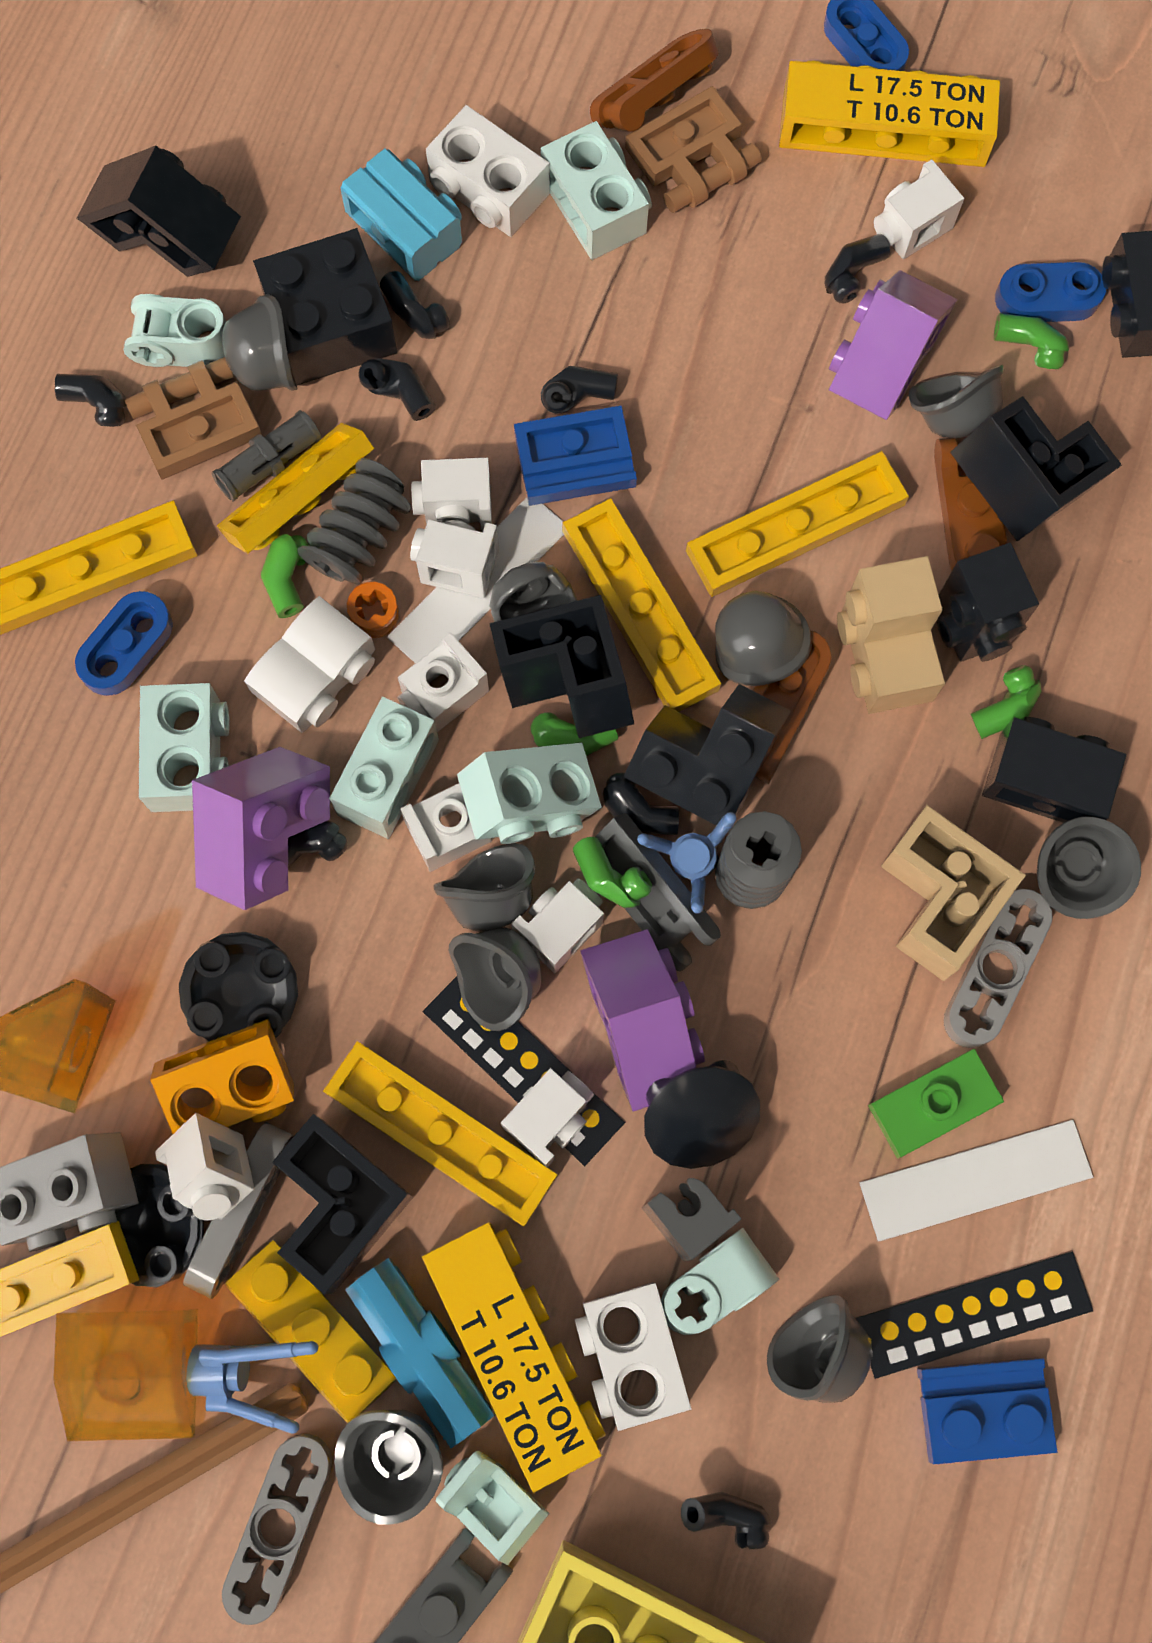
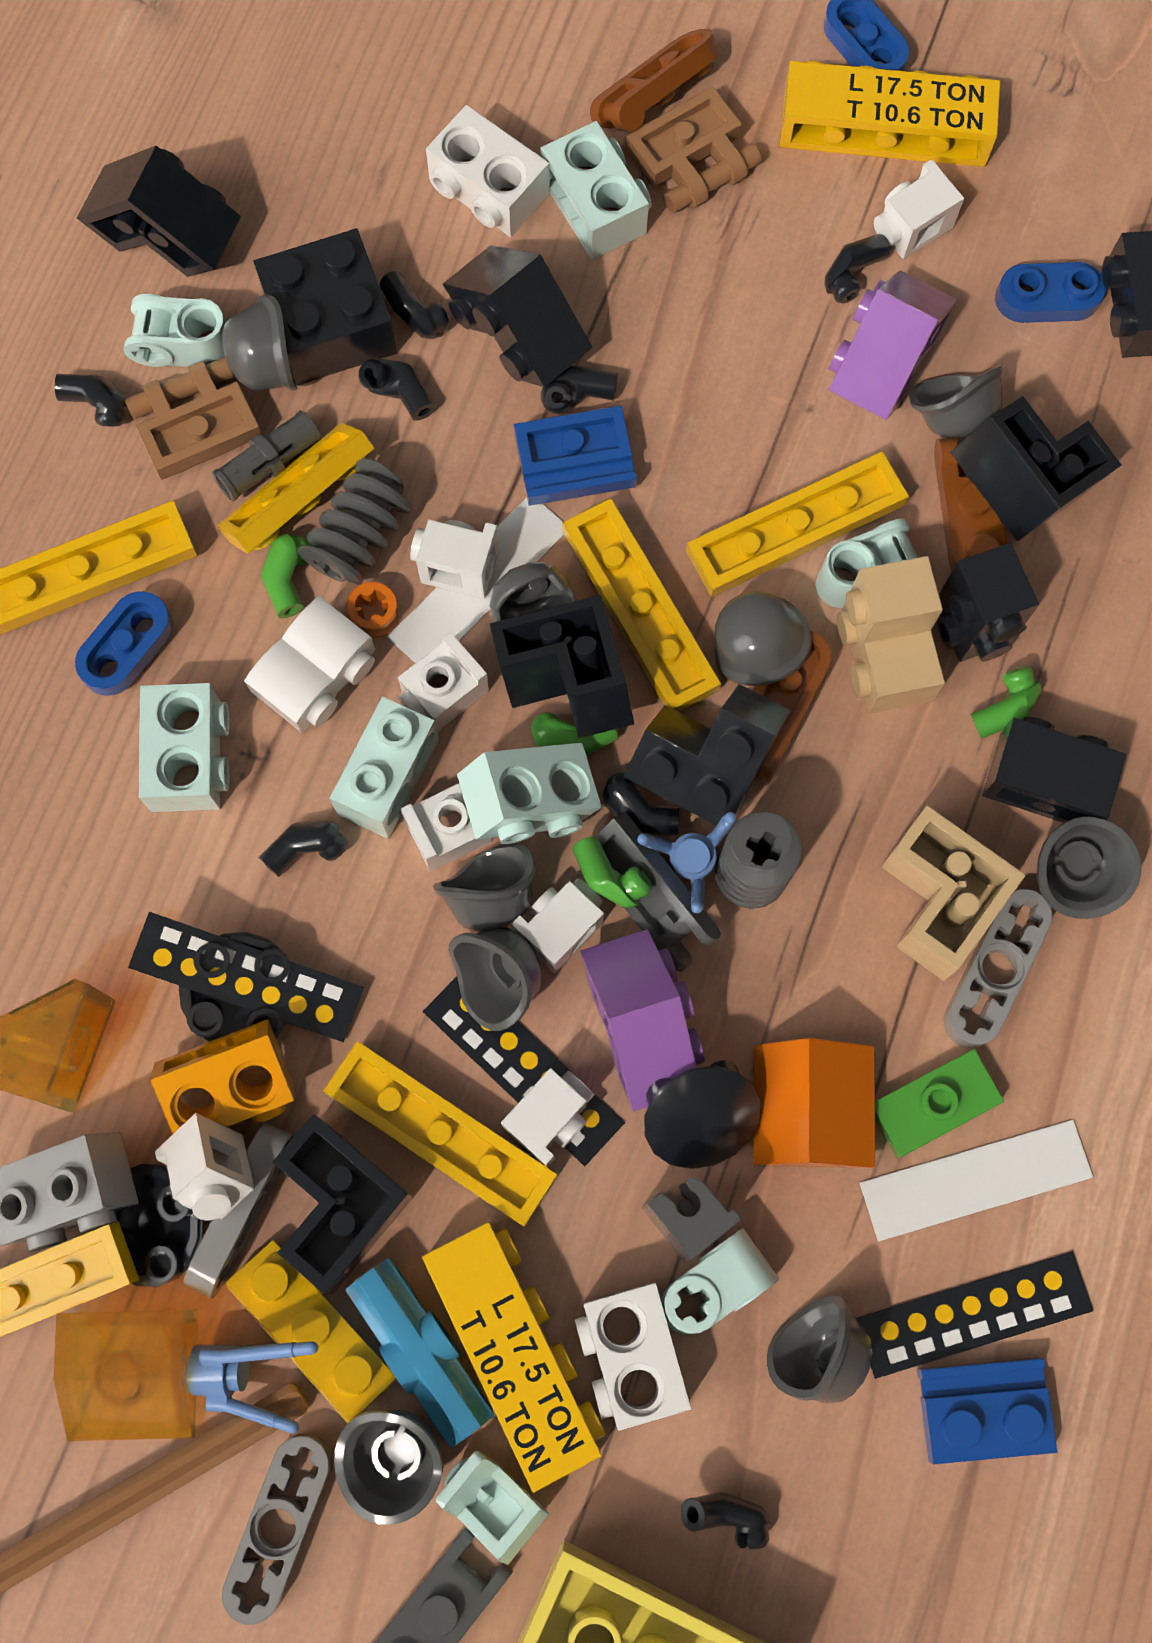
(246, 821): medium lavender brick -> none
(302, 999): none -> black sticker
(403, 213): medium azure brick -> none
(454, 491): white brick -> none
(524, 309): none -> black brick
(815, 1104): none -> orange slope
(878, 547): none -> light aqua piece
(1033, 332): bright green arm -> none

